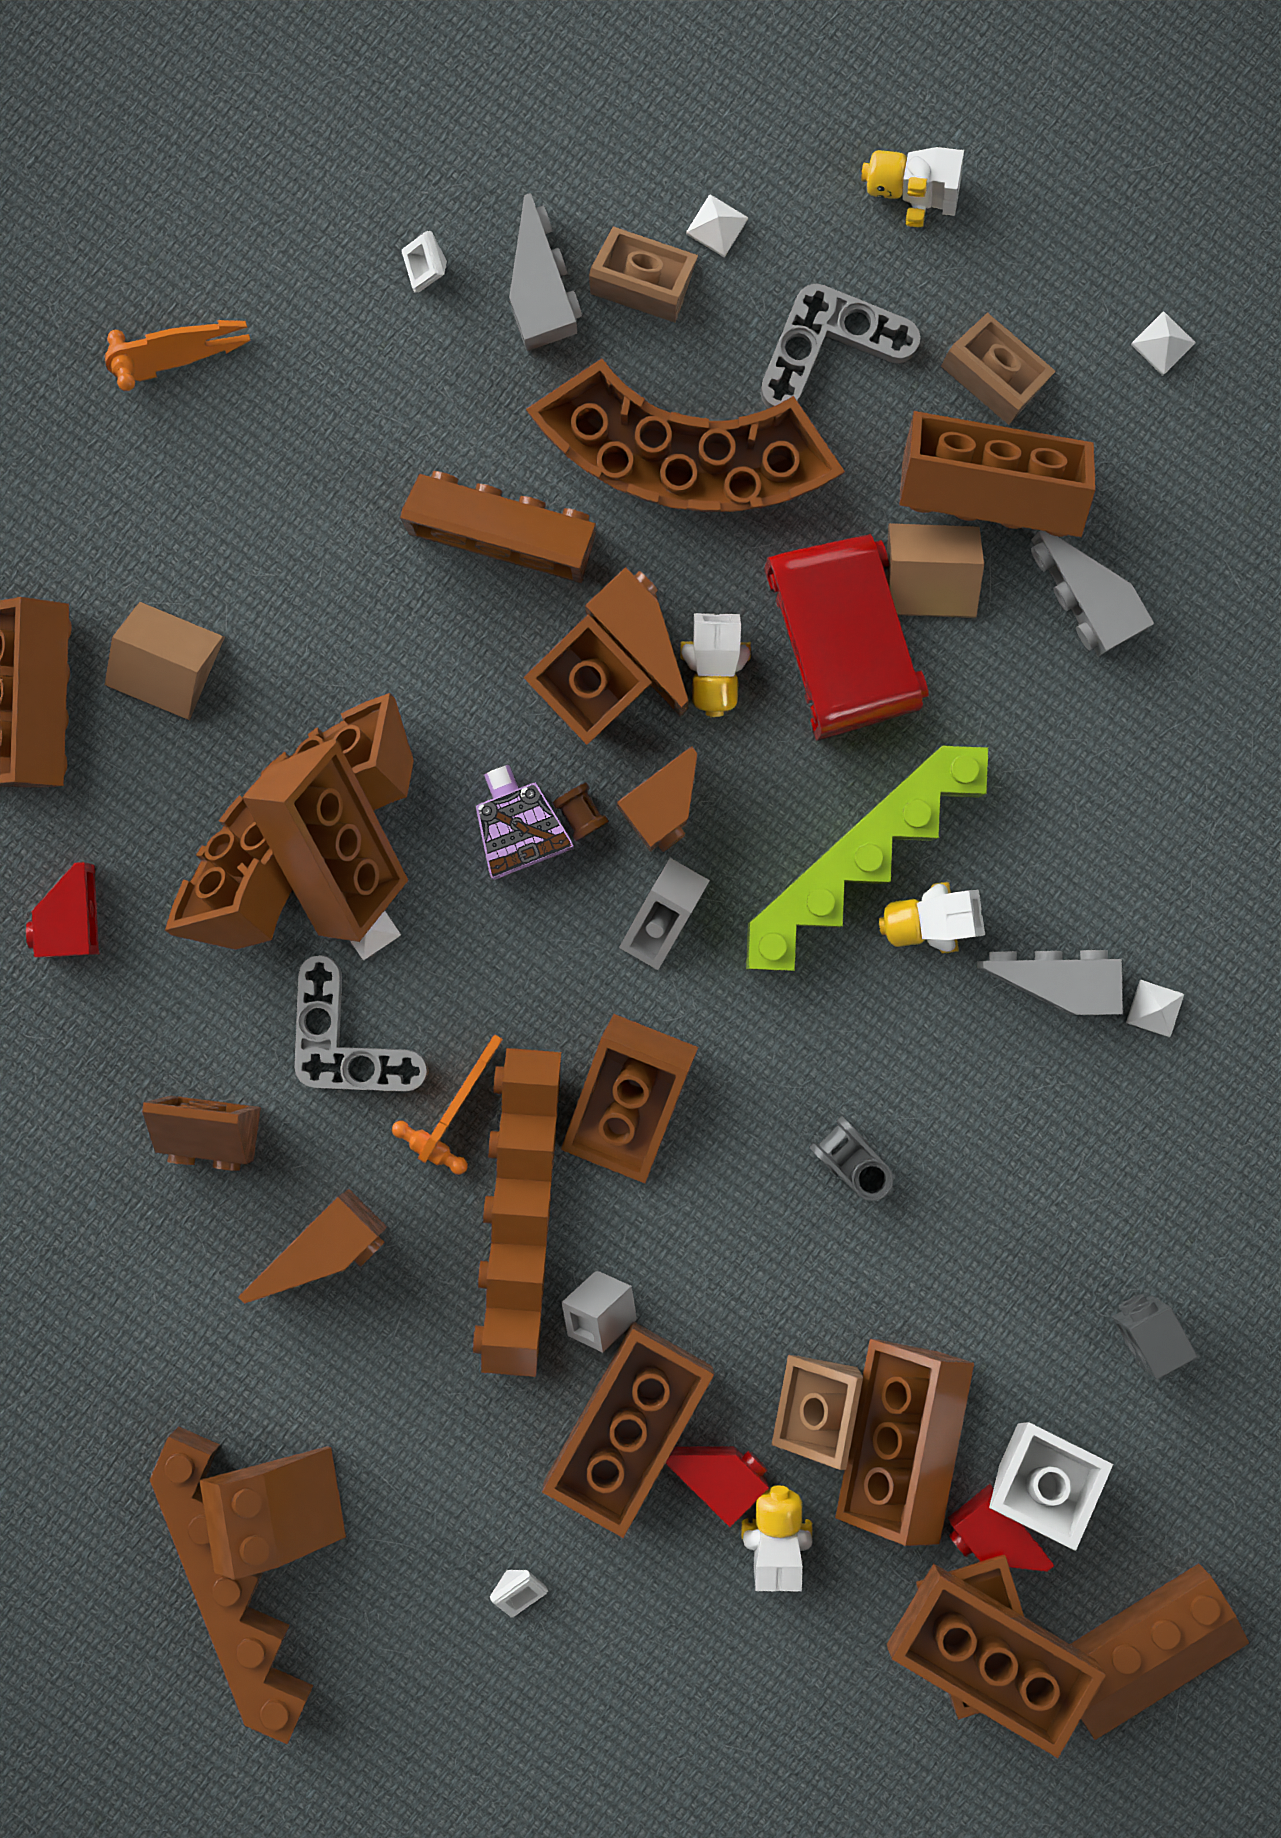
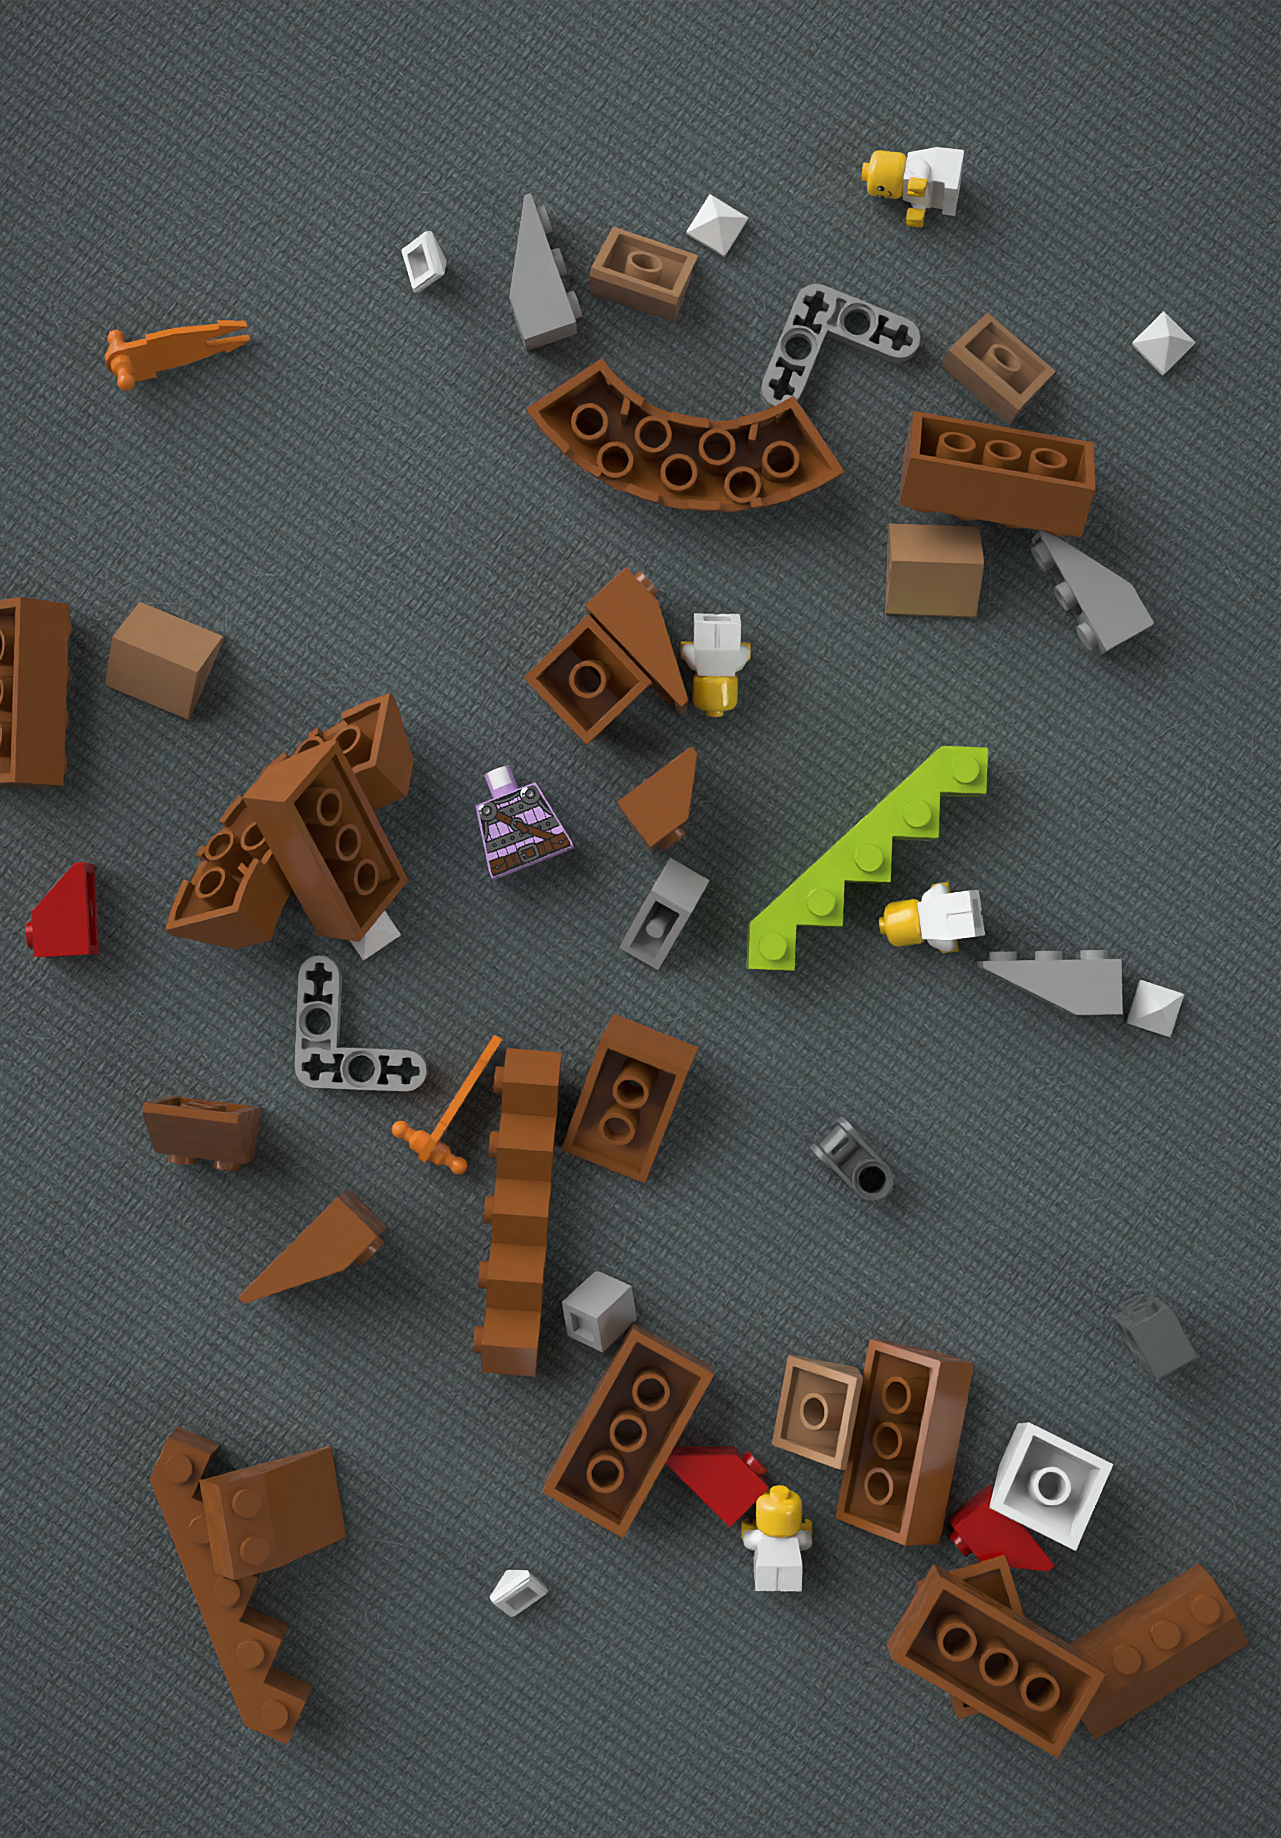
(498, 526): dark orange slope -> none
(580, 811): reddish brown bush -> none
(845, 634): red windscreen -> none

